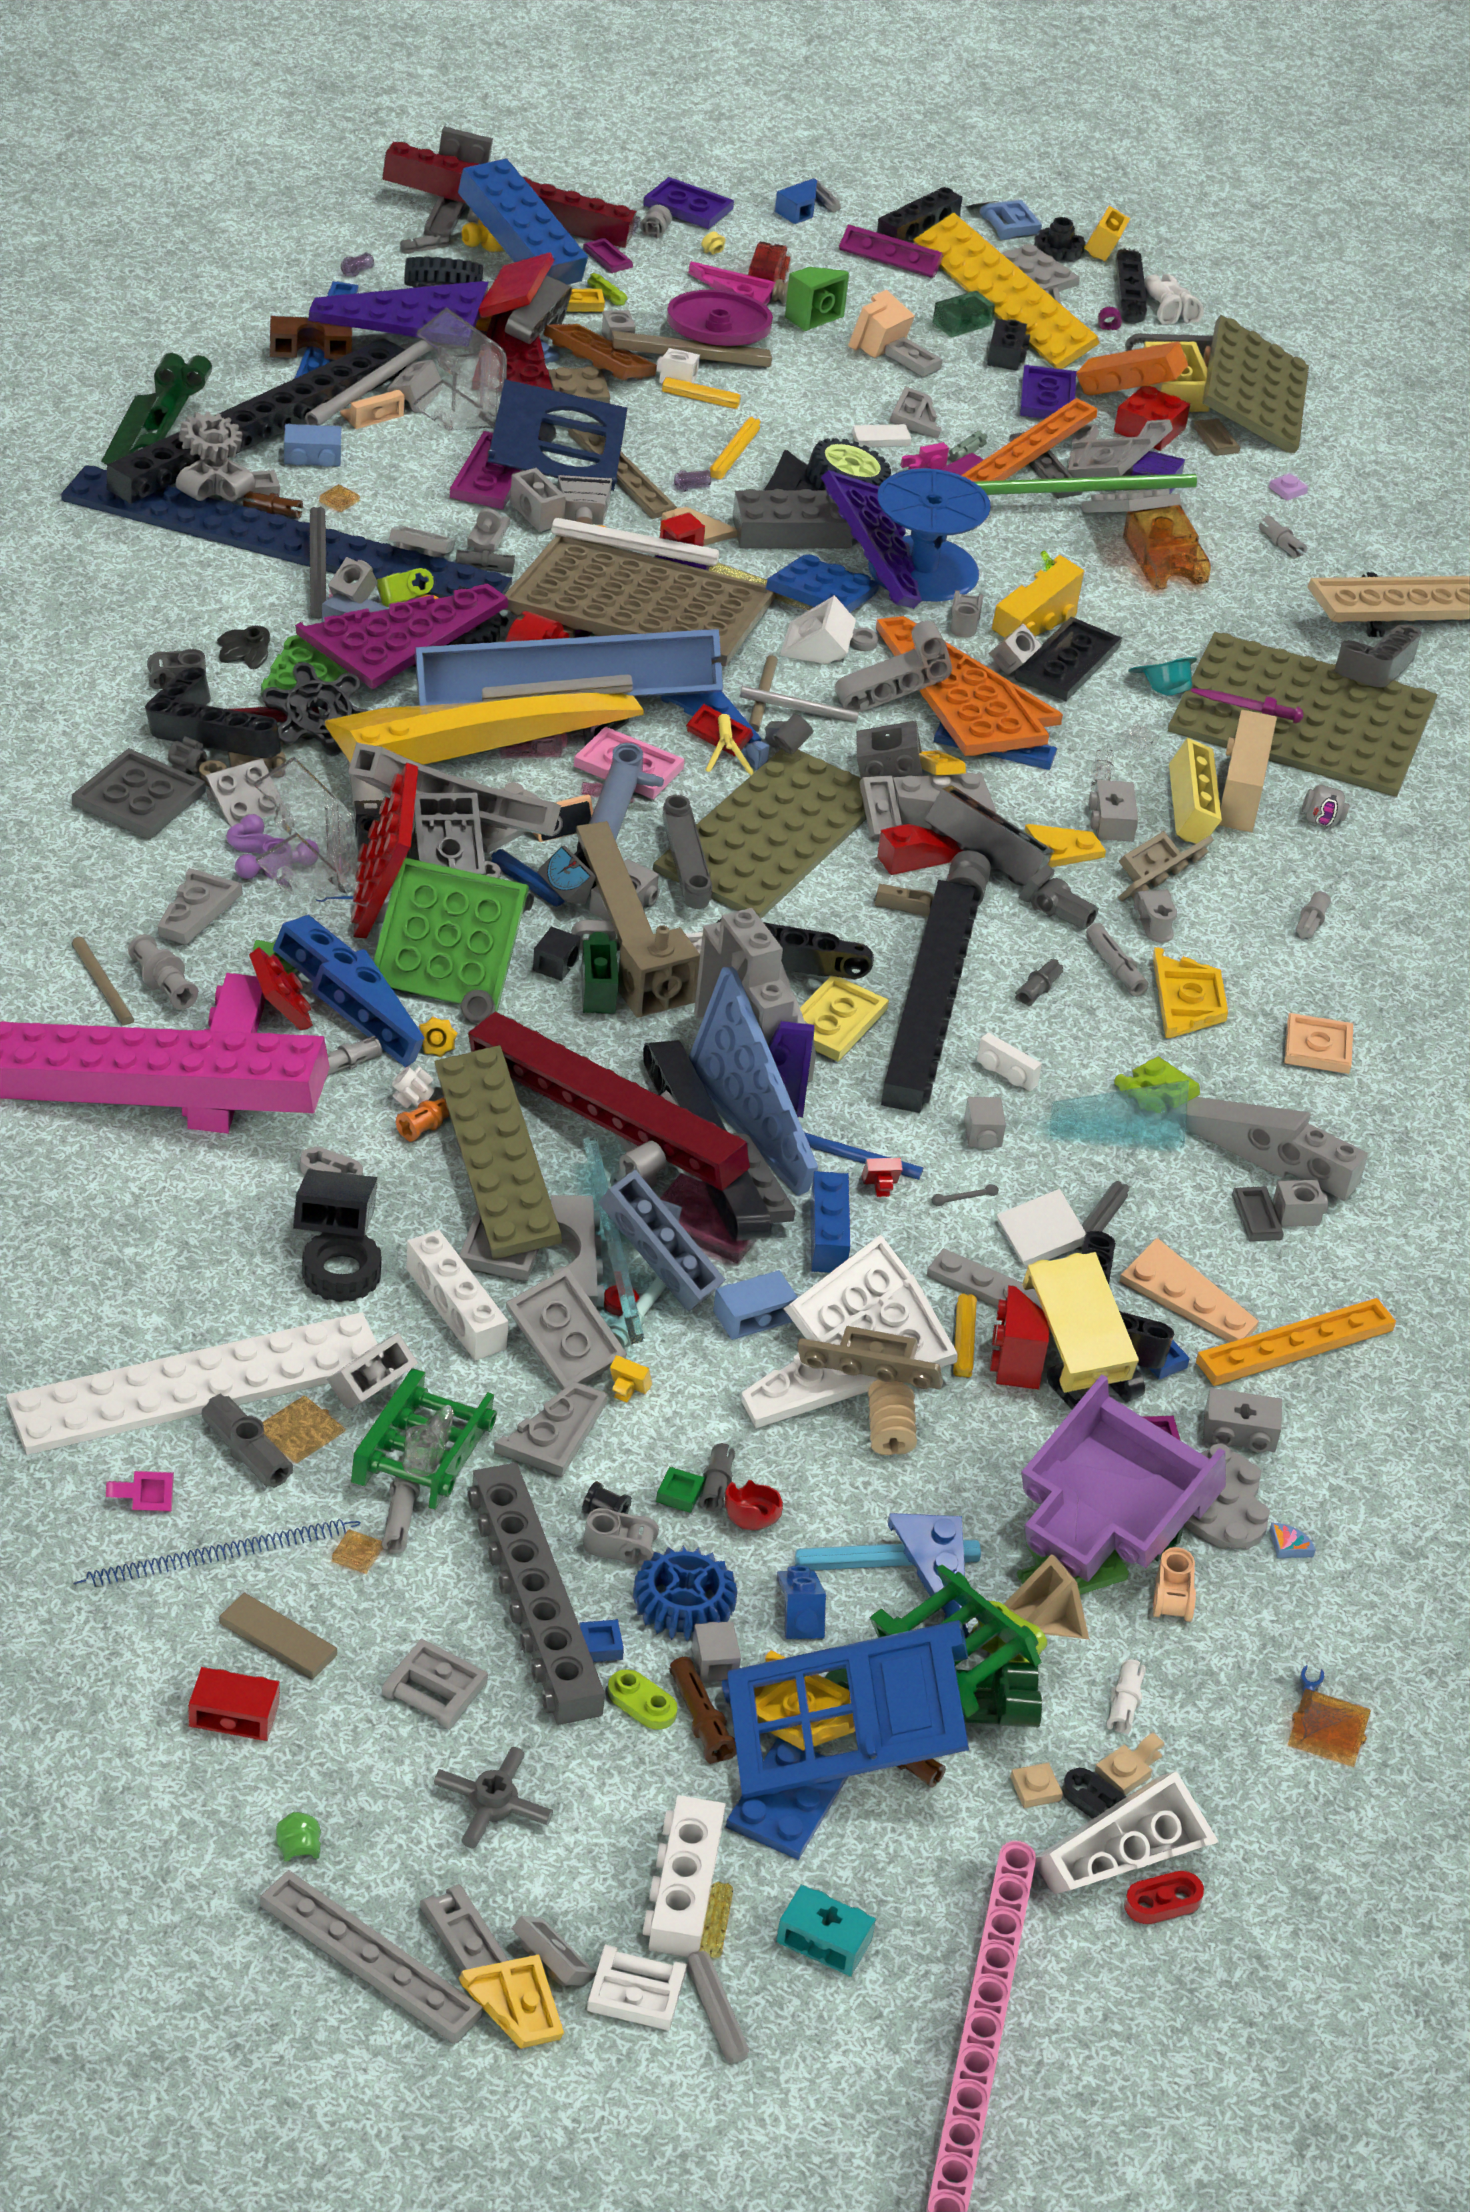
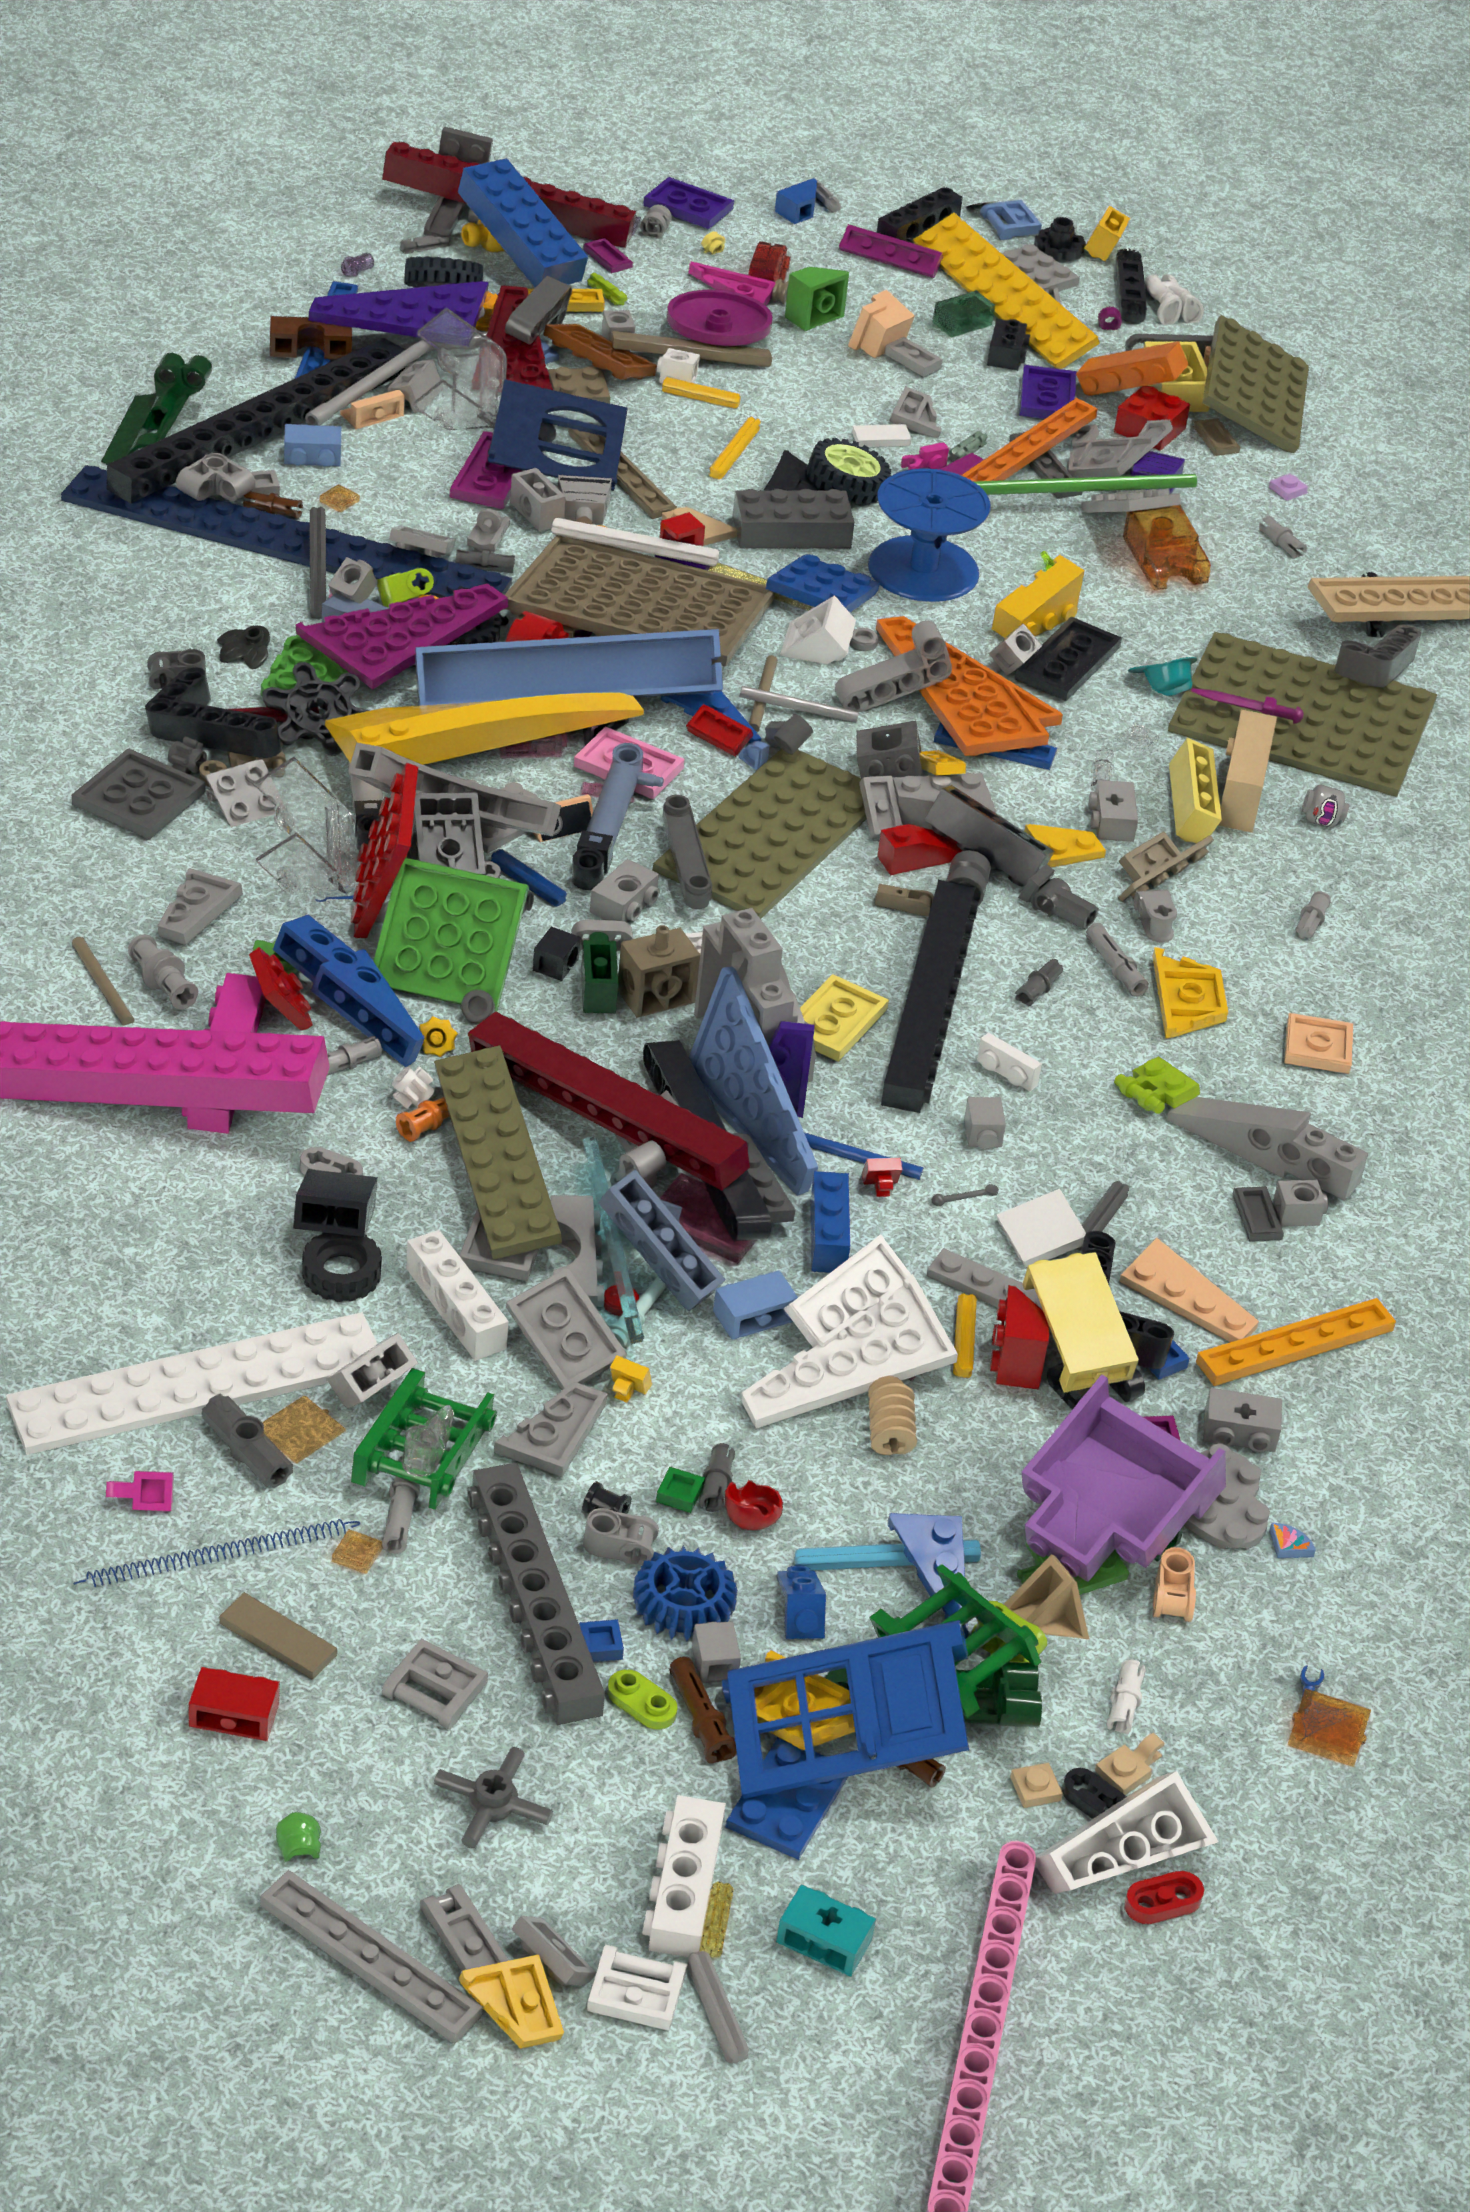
(210, 436): light grey gear -> none
(248, 838): medium lavender piece -> none
(516, 285): red tile -> none
(567, 876): slope -> none
(602, 685): light grey axle -> none
(613, 881): dark tan tile -> none
(688, 480): clear purple pin -> none
(726, 739): light yellow plant -> none
(821, 953): black piece -> none
(874, 1355): dark tan bracket -> none
(877, 535): dark purple wing -> none
(965, 614): light grey piece -> none
(1129, 1116): clear light blue wing -> none

